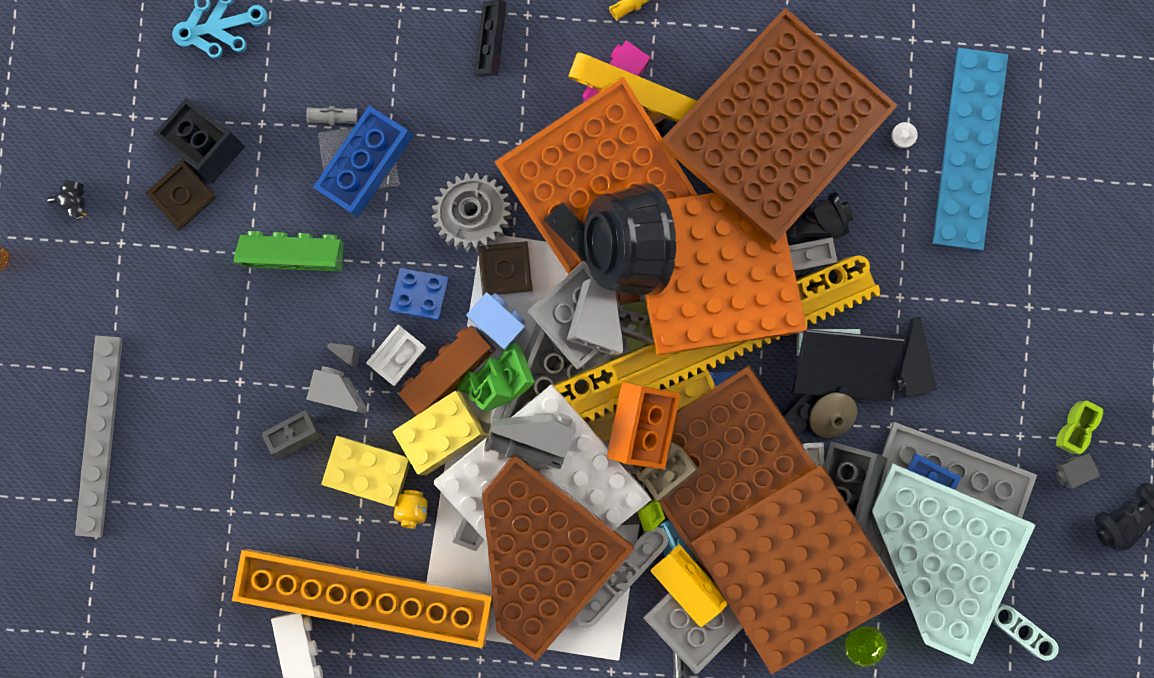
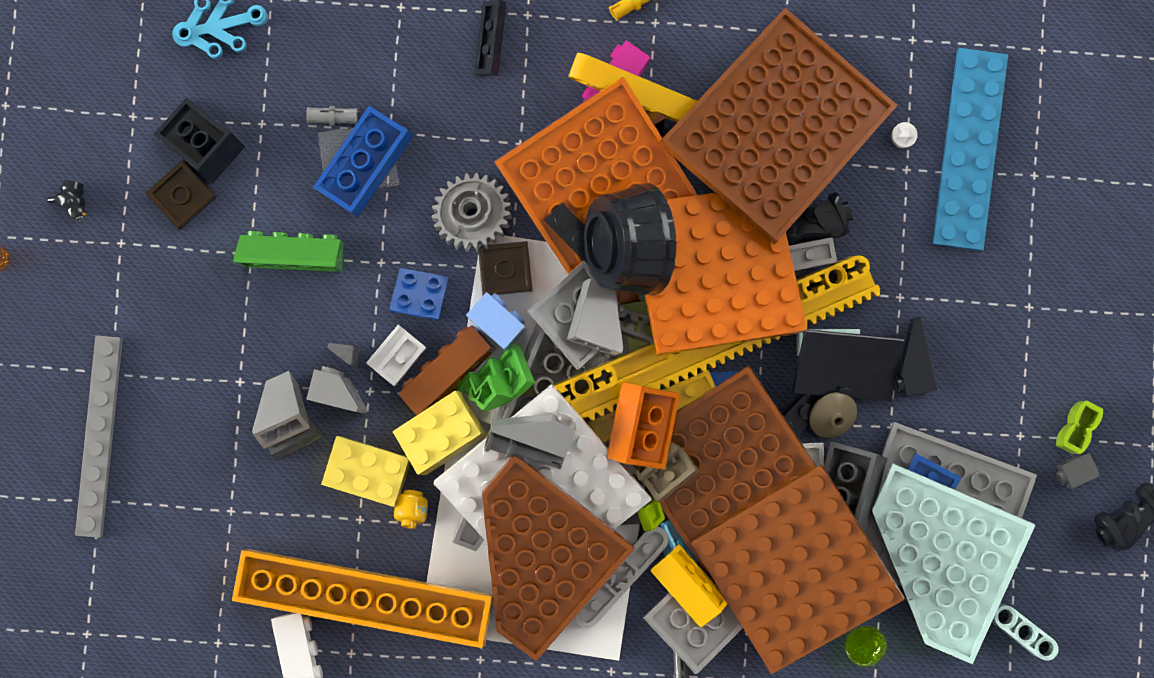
(280, 411): none -> light grey slope

